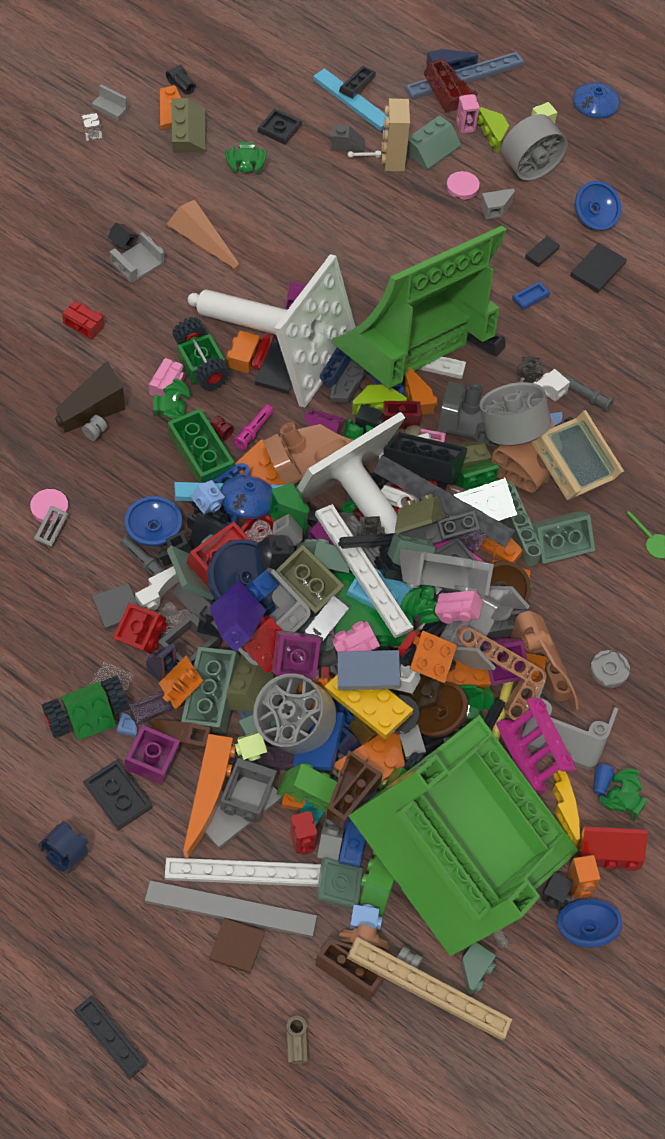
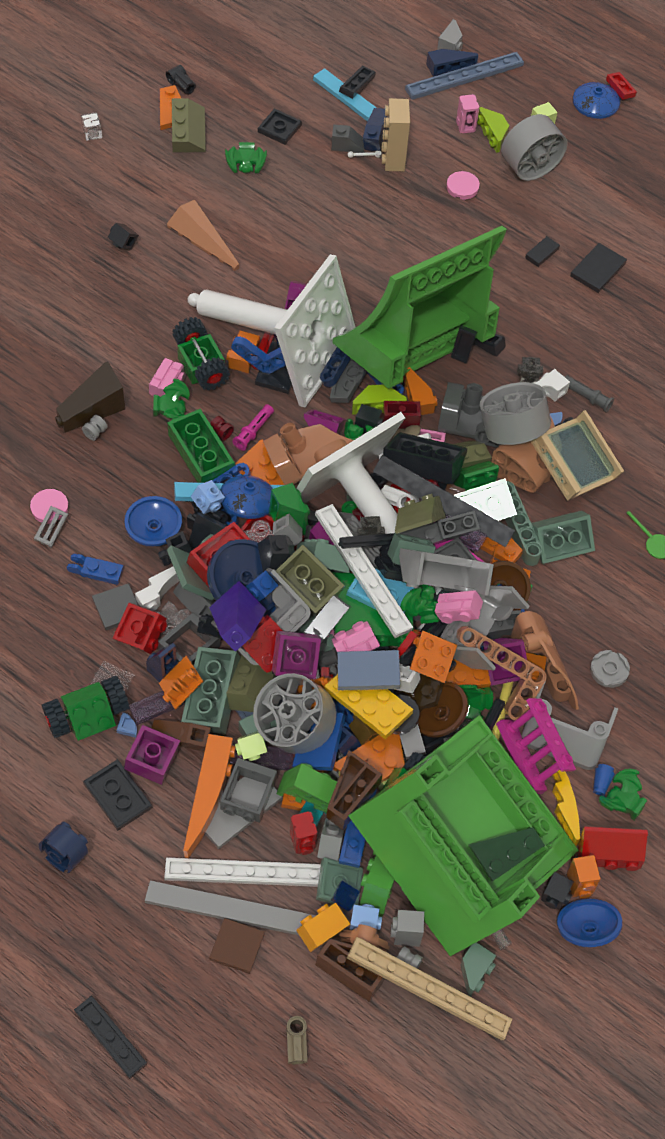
(83, 319): red brick -> none
(96, 569): none -> blue hinge
(111, 103): light grey panel -> none
(139, 259): light grey panel -> none
(149, 564): dark grey pin -> none
(262, 360): none -> blue beam
(323, 926): none -> light orange brick
(345, 895): none -> clear blue tile
(374, 129): none -> dark blue slope
(407, 928): none -> light grey brick
(433, 143): sand green slope -> none
(446, 84): clear red wedge -> none
(446, 366): white tile -> none
(451, 37): none -> light grey slope
(464, 344): none -> black tile
(496, 203): light grey slope -> none
(506, 851): none -> dark green wing
(531, 295): blue tile -> none
(603, 200): blue dish -> none
(621, 85): none -> red plate

